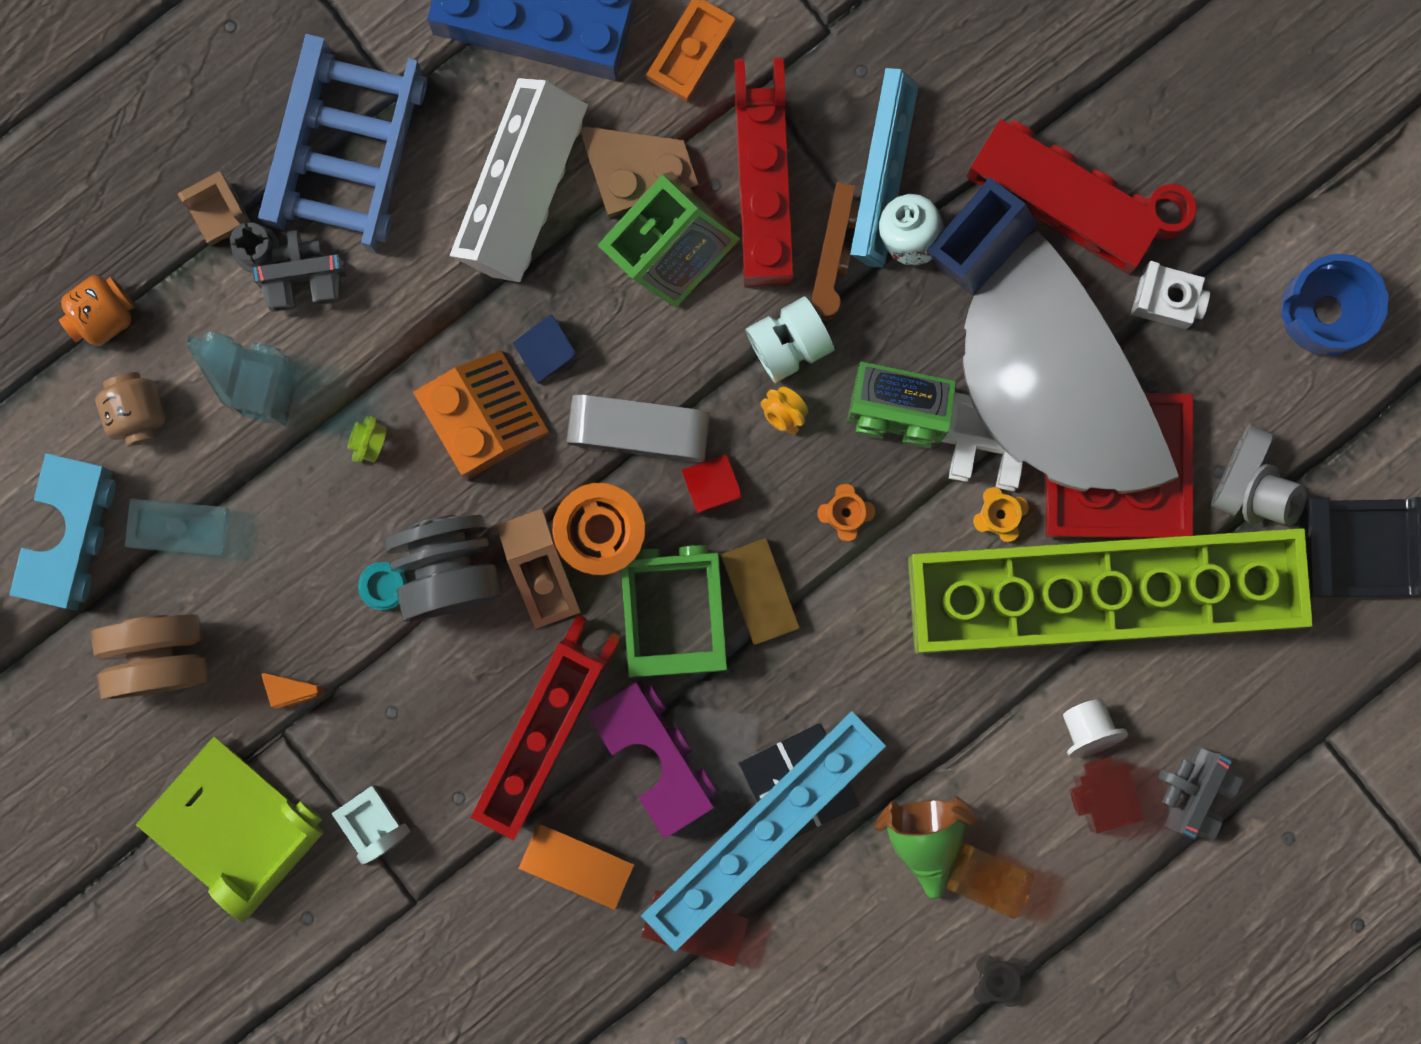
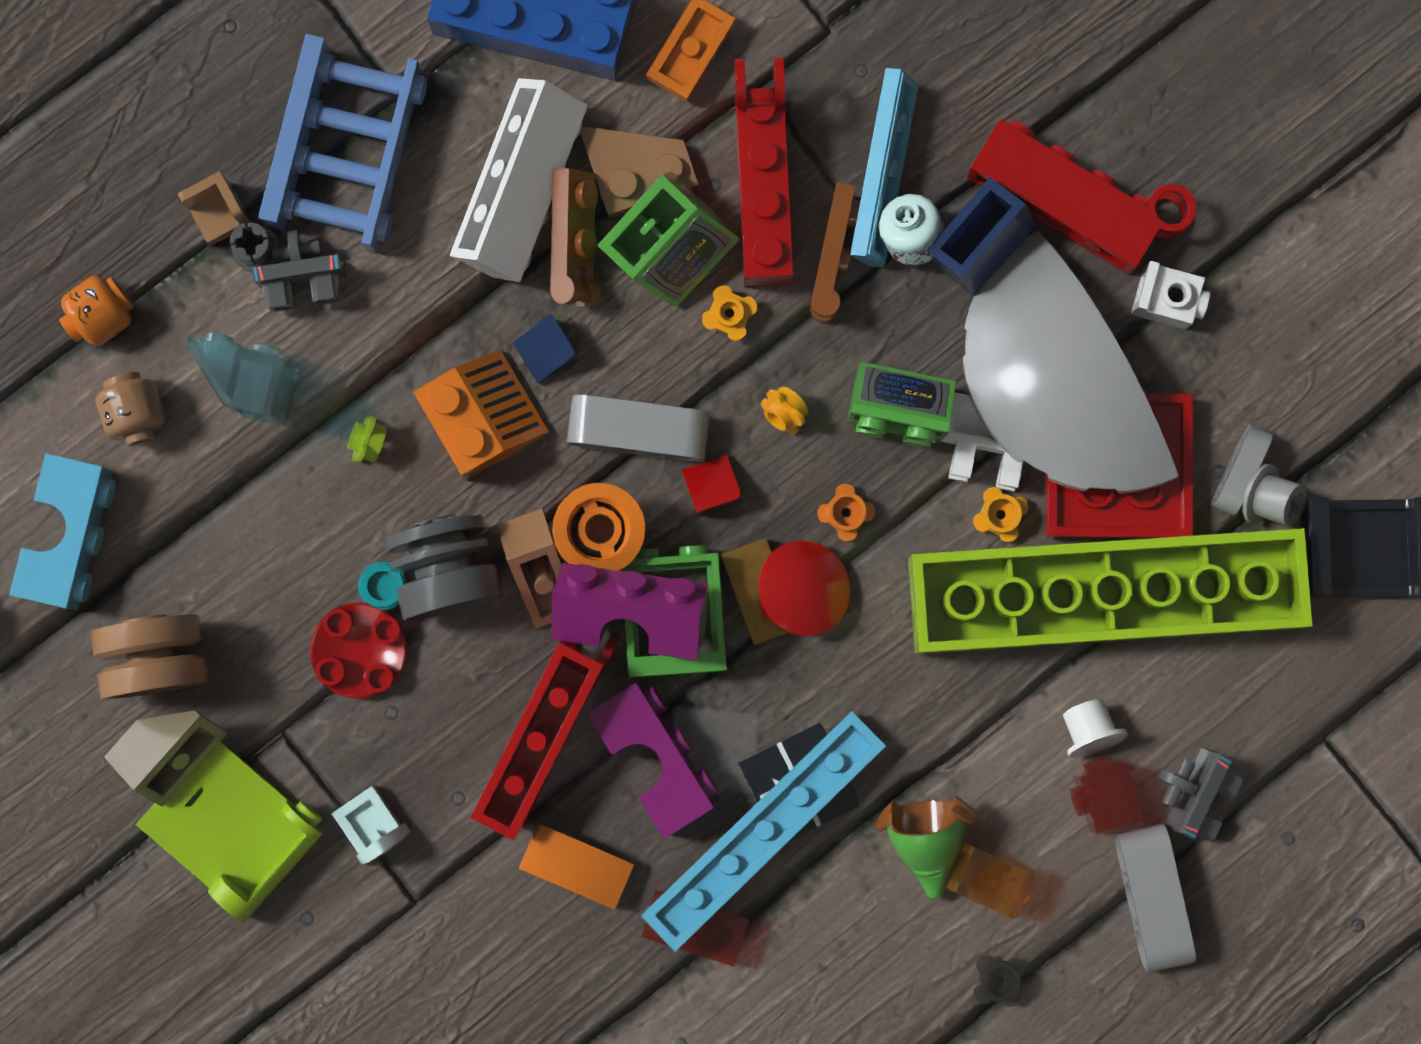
(163, 752): none -> dark tan slope
(177, 527): clear light blue plate -> none
(289, 692): orange slope -> none
(358, 650): none -> red dish
(574, 238): none -> dark orange plate
(666, 608): none -> magenta arch
(716, 318): none -> light orange plate
(803, 588): none -> red dish
(807, 337): light aqua wheel -> none
(1155, 898): none -> light grey beam
(1356, 289): blue piece -> none

